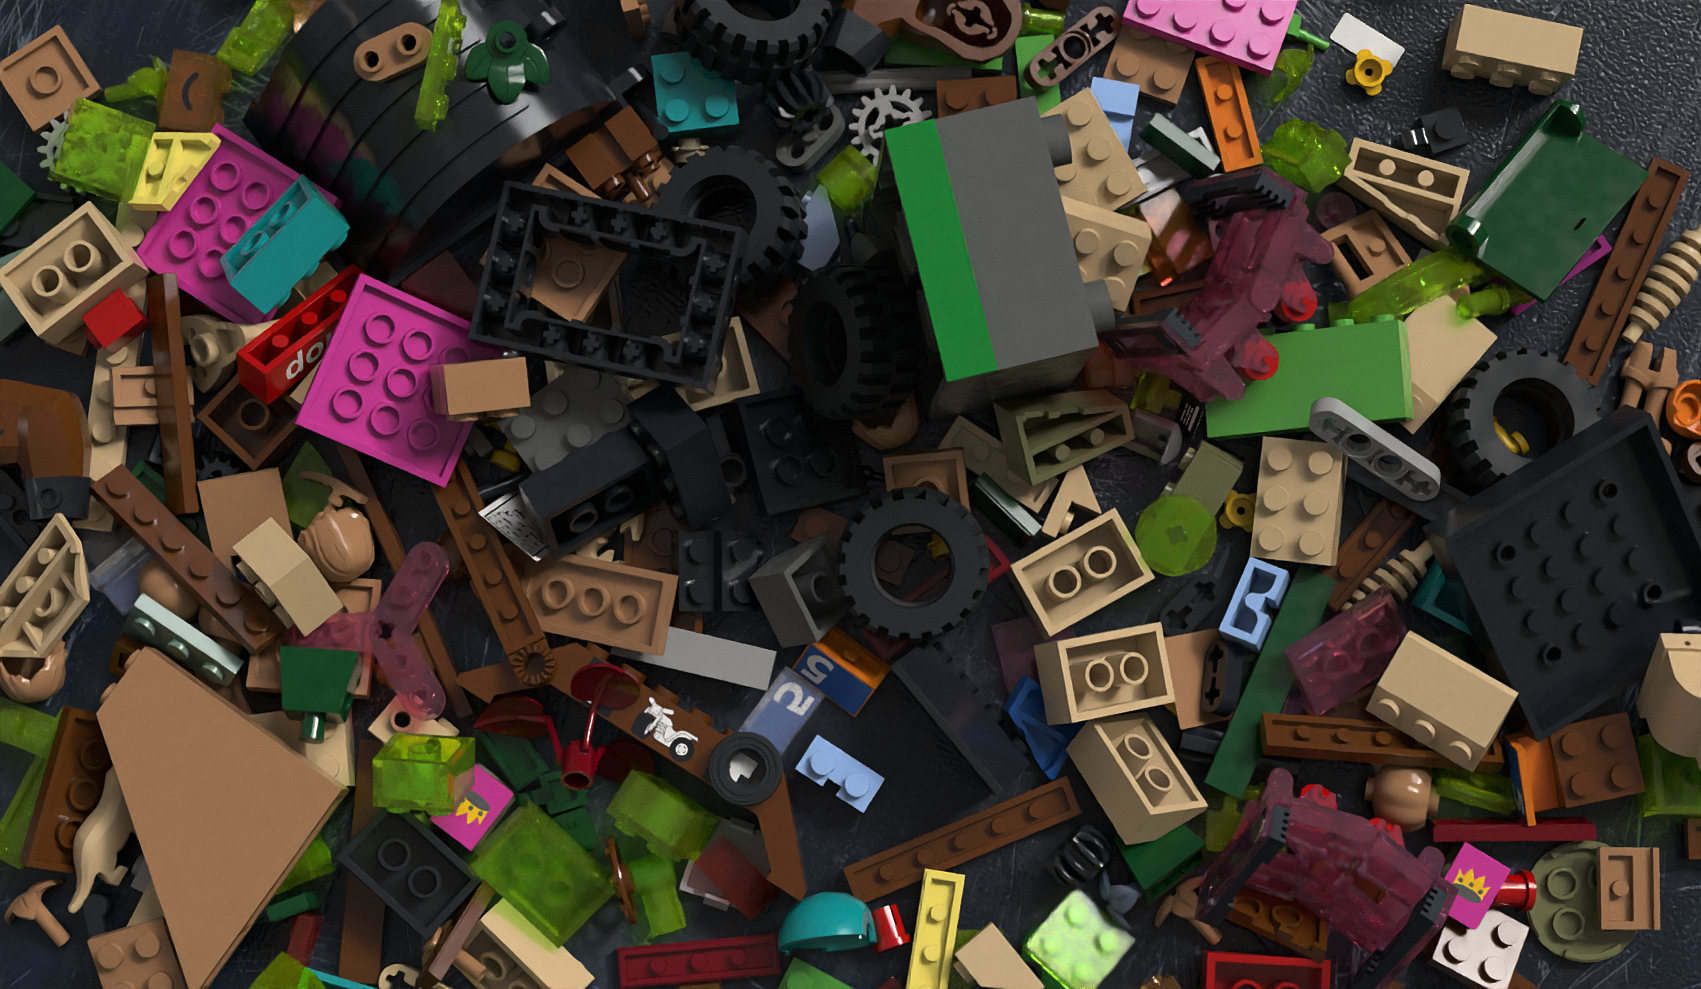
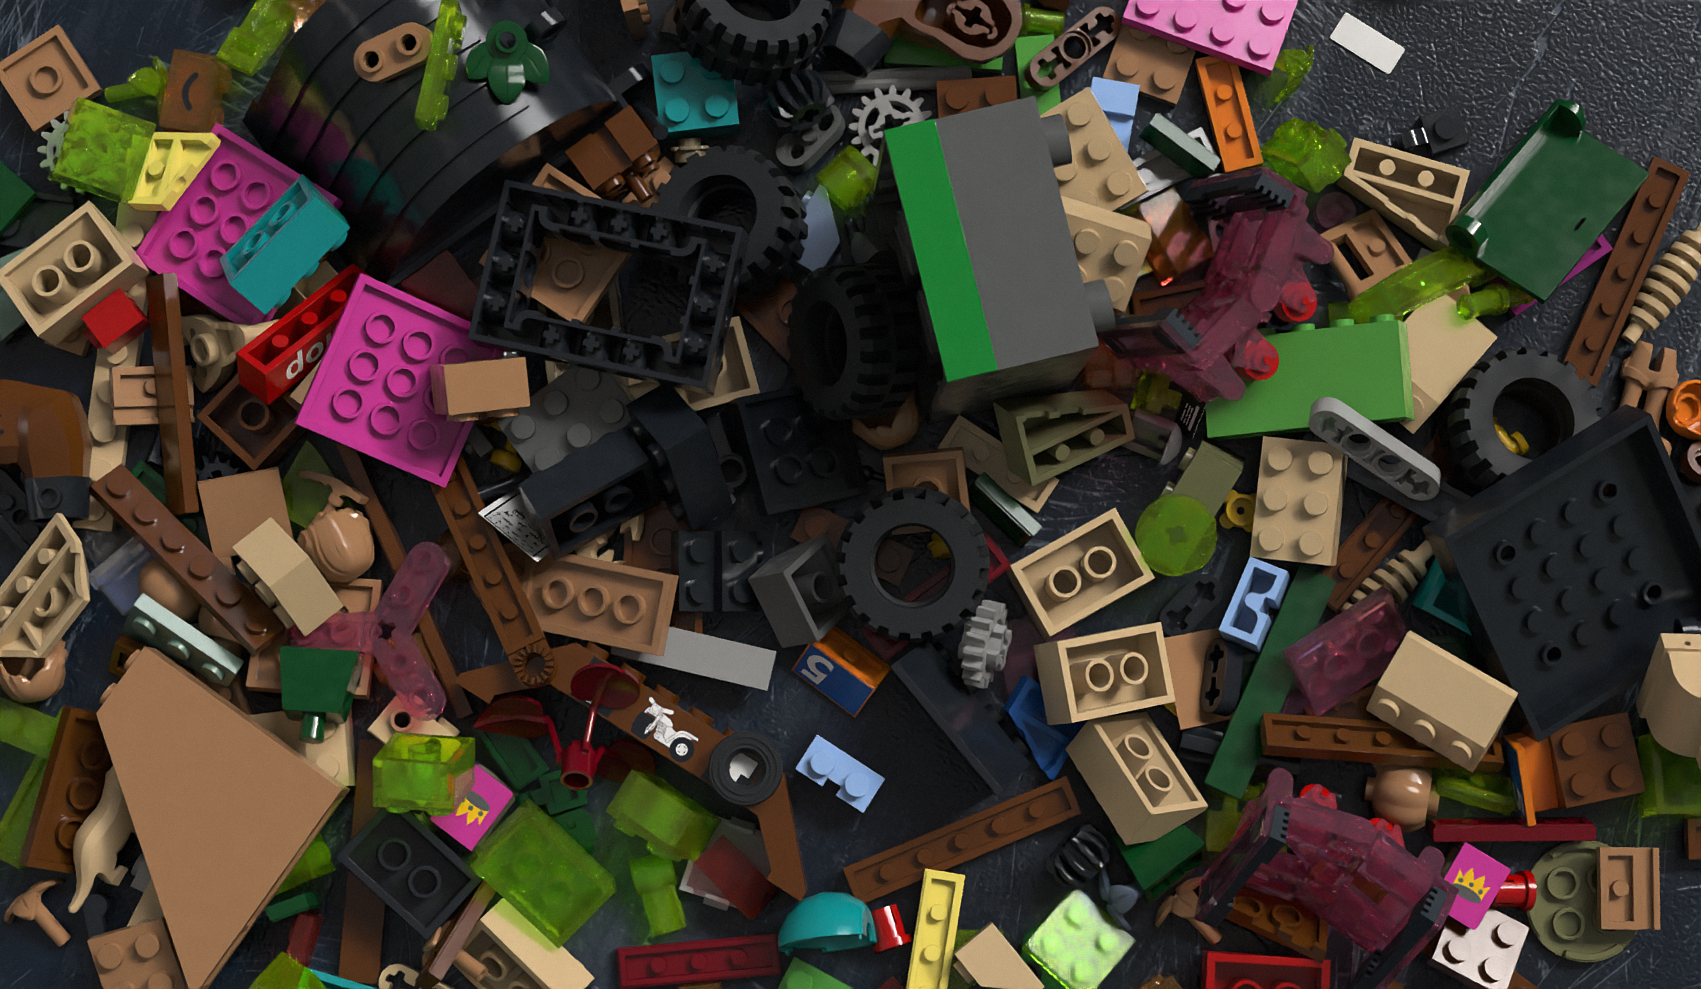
(622, 878): reddish brown wheel -> none
(783, 709): clear panel -> none
(984, 644): none -> light grey gear
(1074, 491): tan slope -> none
(1294, 33): bright green hand -> none
(1365, 61): yellow plate -> none
(1511, 49): tan brick -> none

